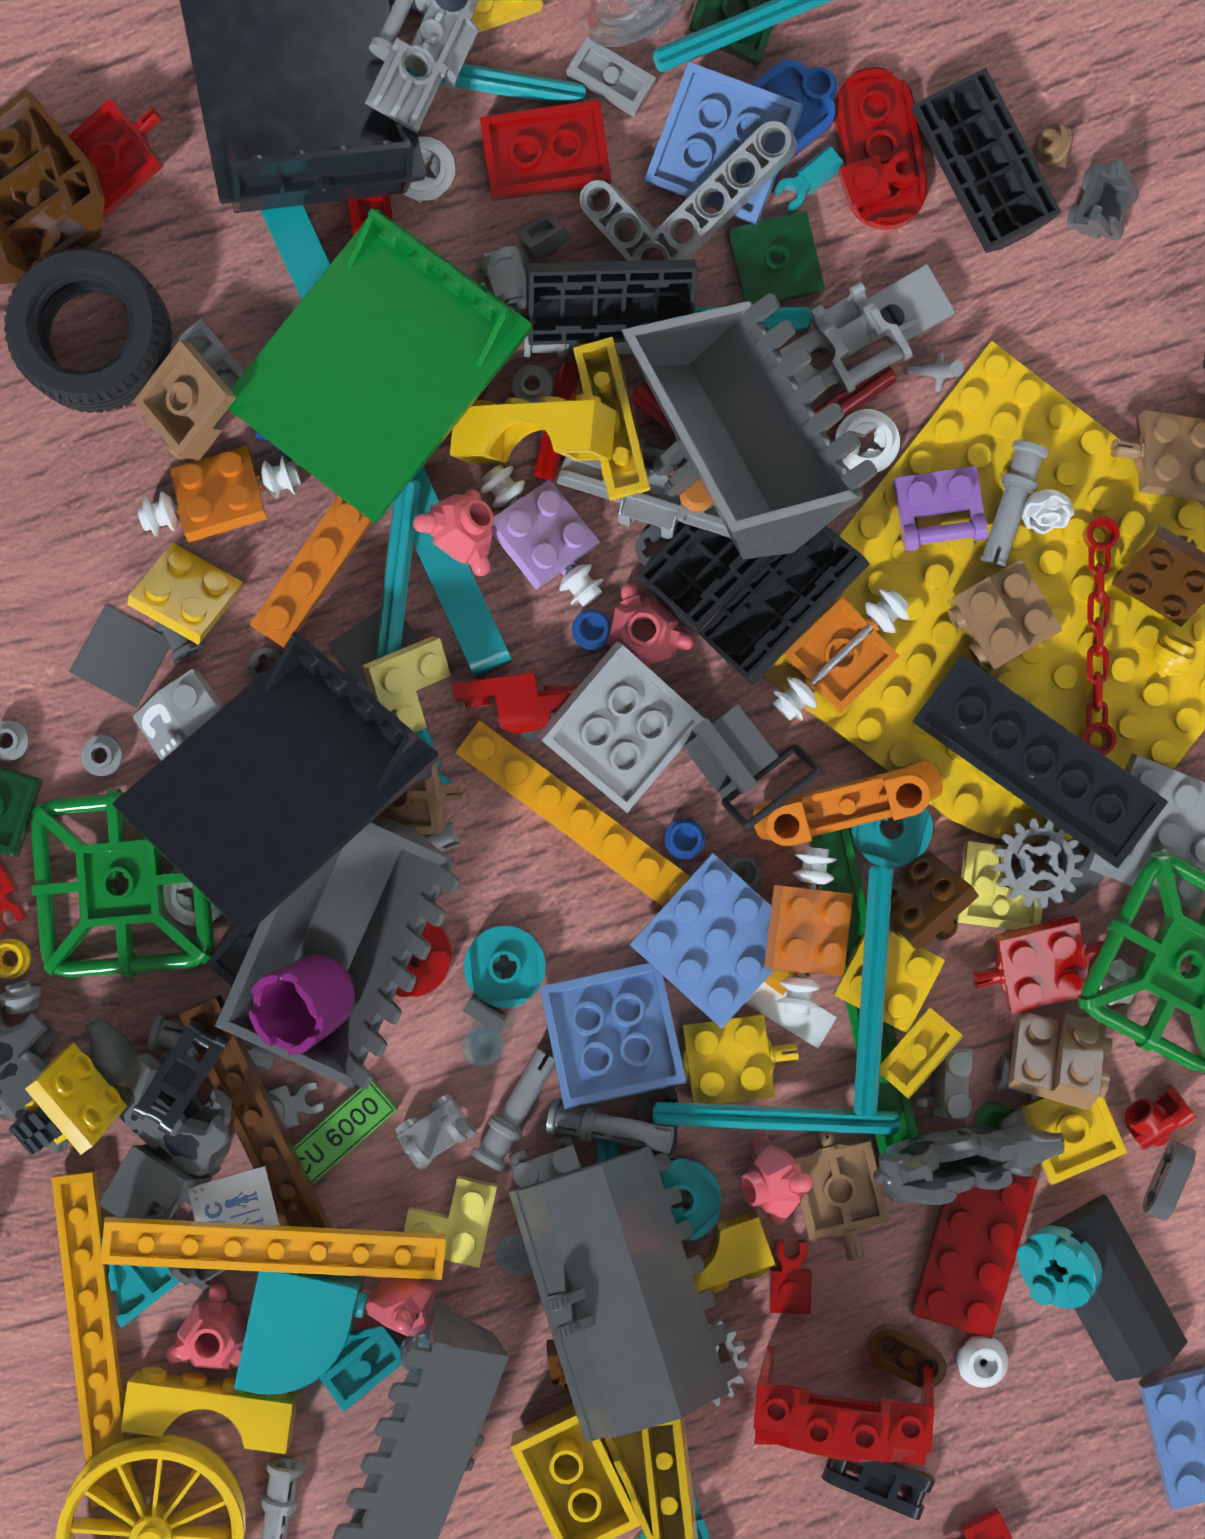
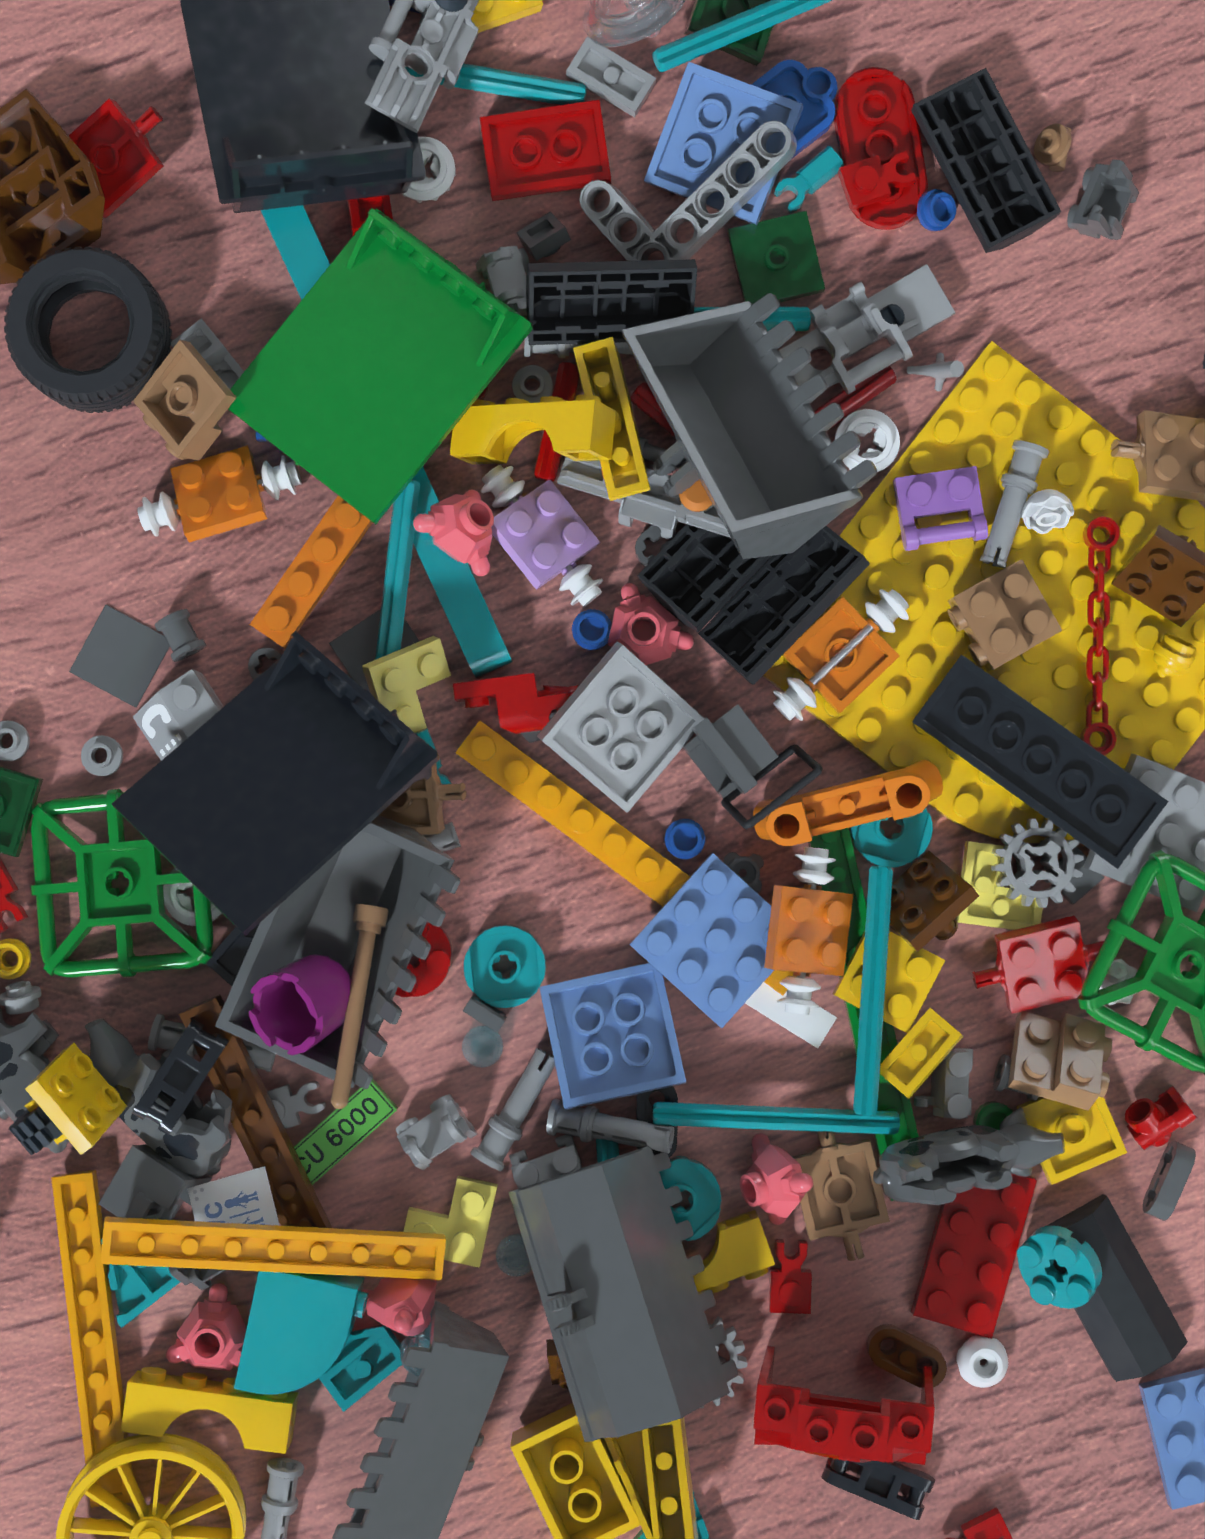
(185, 593): yellow plate -> none
(368, 923): none -> medium nougat piece
(731, 1060): yellow plate -> none
(936, 210): none -> blue plate

